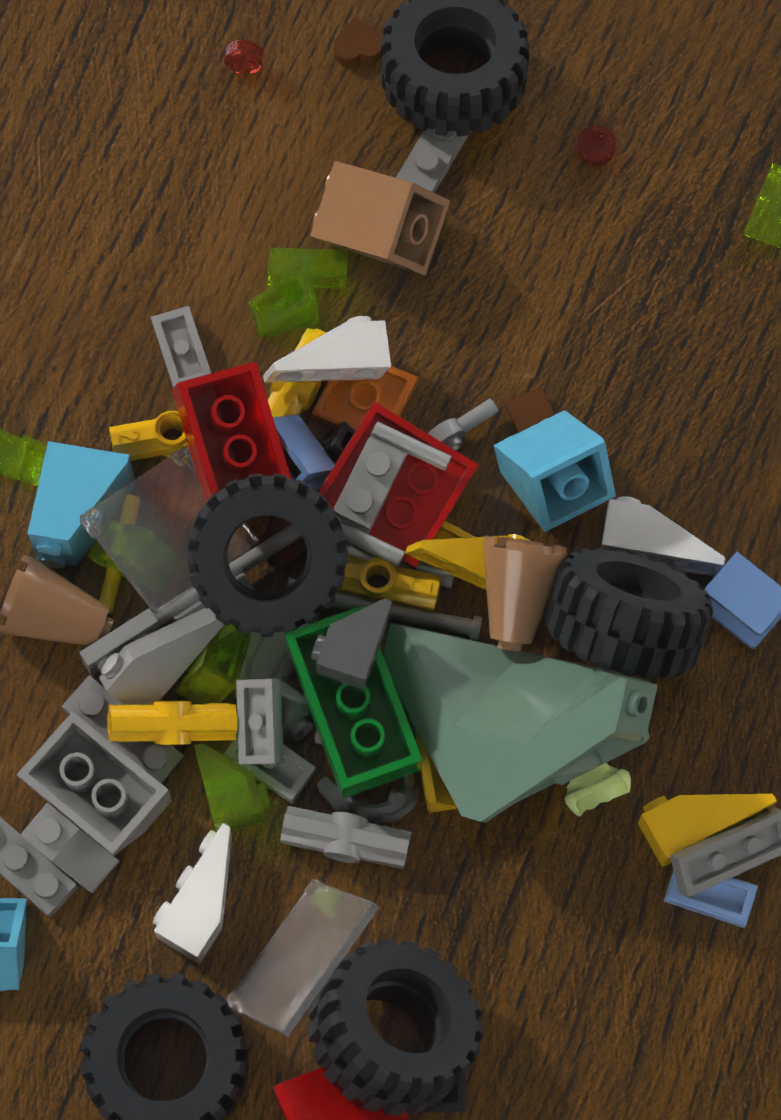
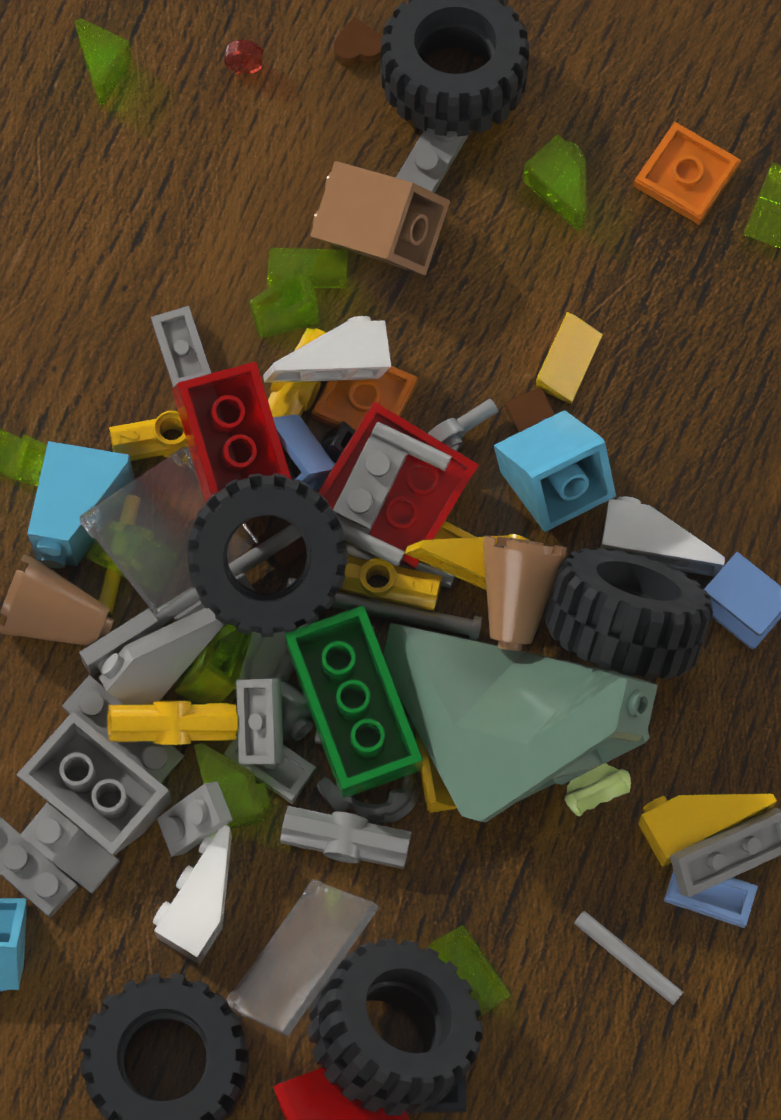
(105, 57): none -> clear neon green slope
(194, 818): none -> light grey plate
(352, 645): dark grey slope -> none
(471, 964): none -> clear neon green slope
(559, 178): none -> clear neon green slope
(568, 358): none -> yellow slope
(596, 145): clear red tile -> none
(628, 957): none -> light grey bar
(687, 173): none -> orange tile

